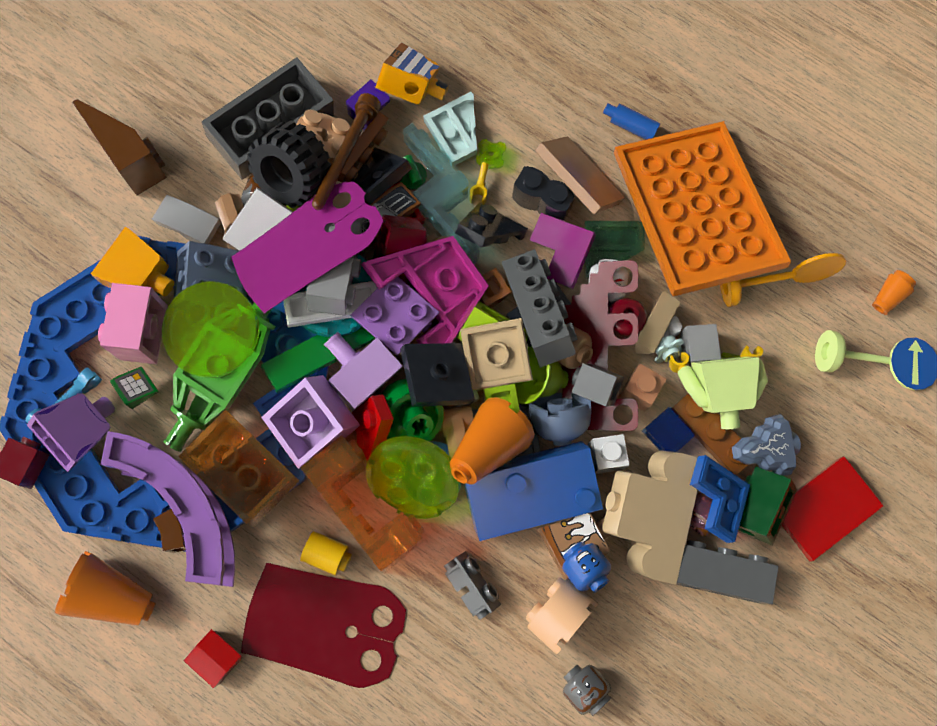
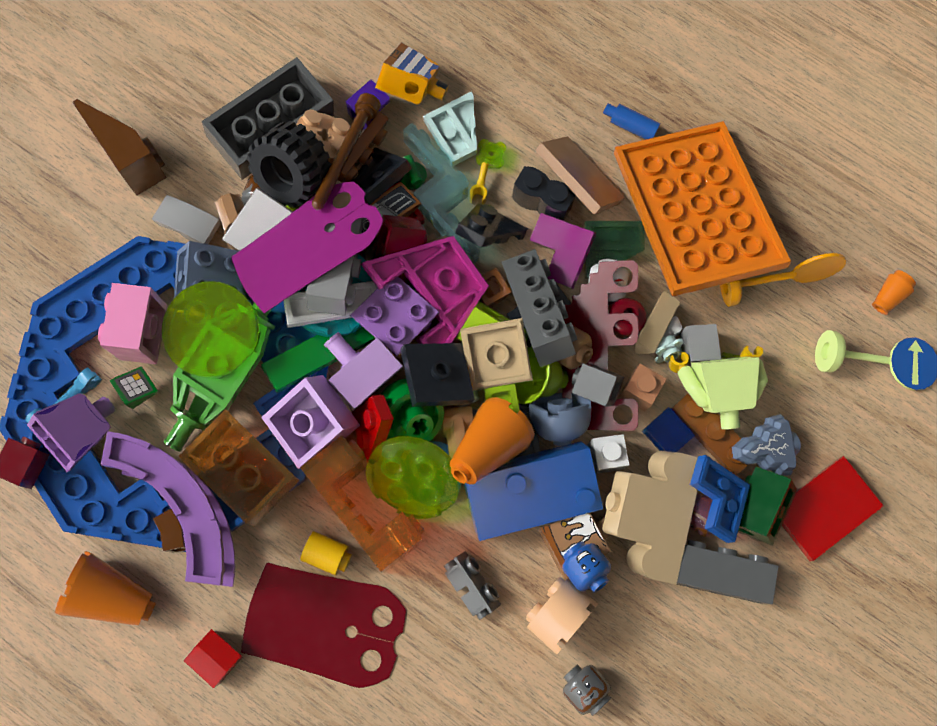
(133, 263): light orange torso -> none

